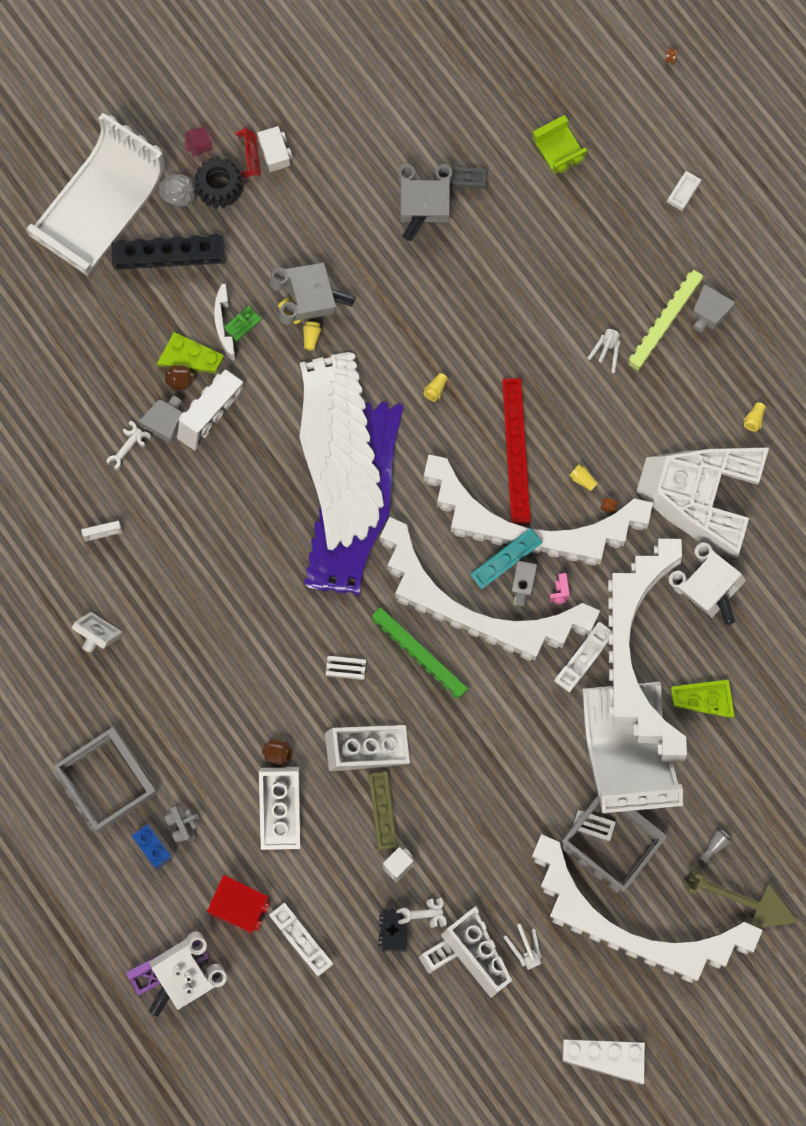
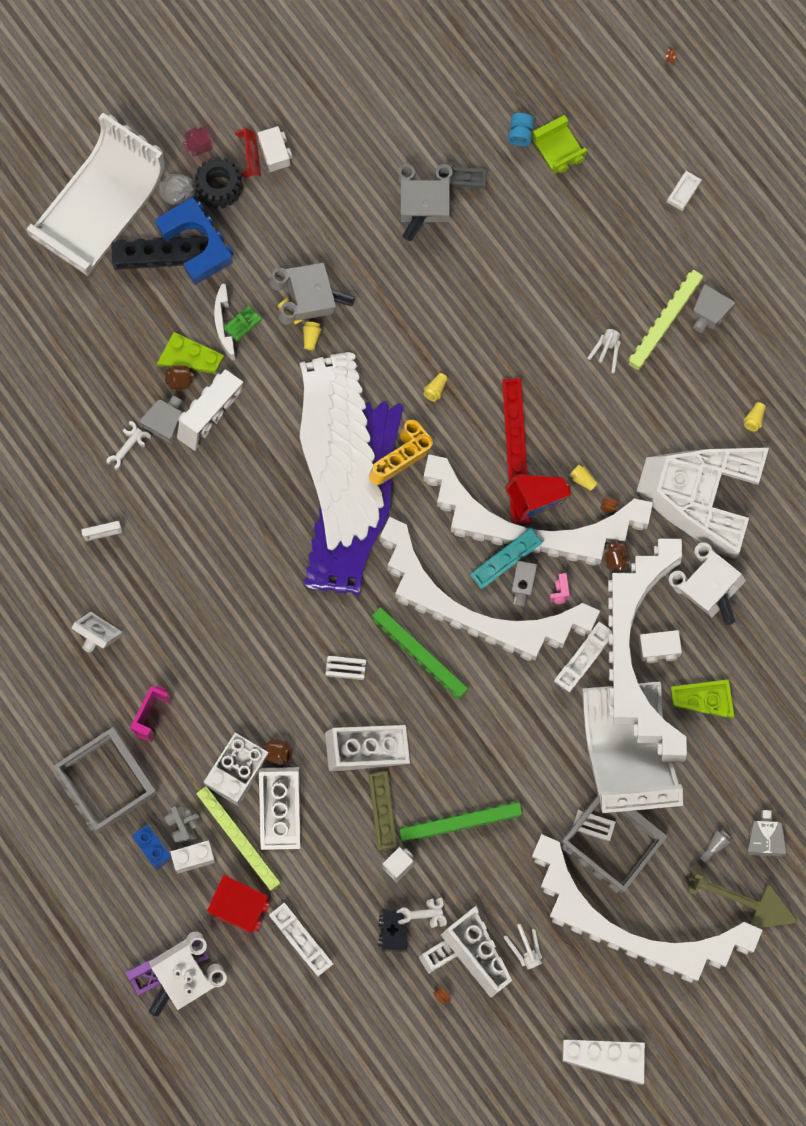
(138, 724): none -> dark pink panel
(191, 216): none -> blue arch
(192, 857): none -> white brick
(236, 769): none -> white slope
(238, 839): none -> yellowish green piece
(399, 457): none -> yellow beam
(442, 996): none -> dark orange bush
(456, 823): none -> bright green piece
(521, 126): none -> dark azure wheel
(536, 494): none -> red slope
(616, 555): none -> reddish brown head
(660, 646): none -> white brick
(766, 837): none -> light grey torso

